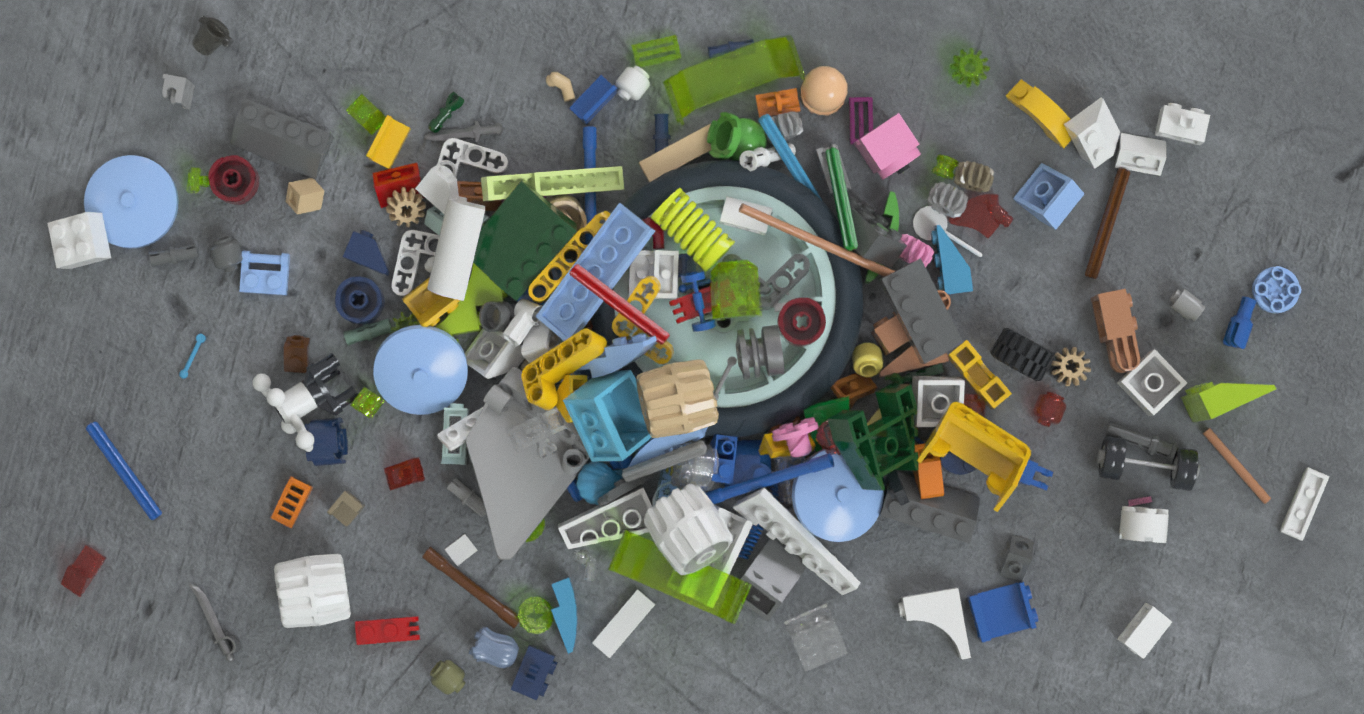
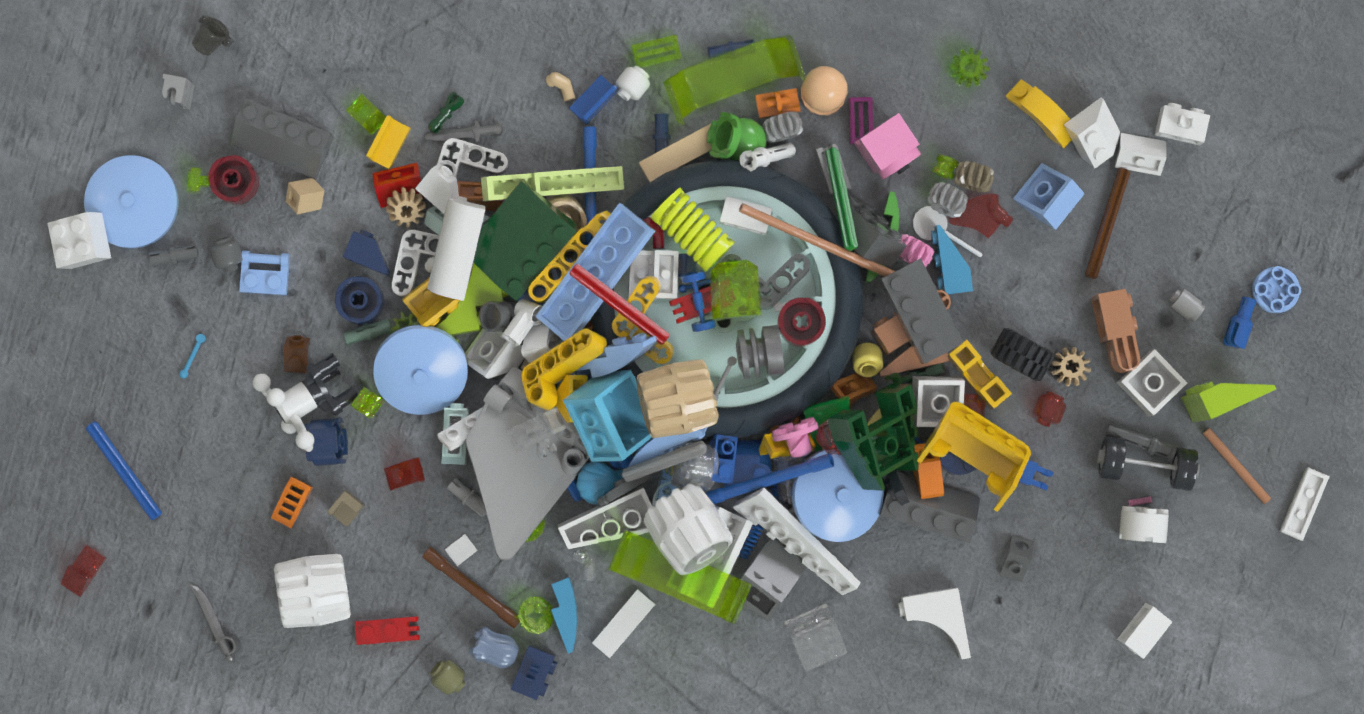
(785, 152): dark azure axle -> none
(1002, 611): blue panel -> none

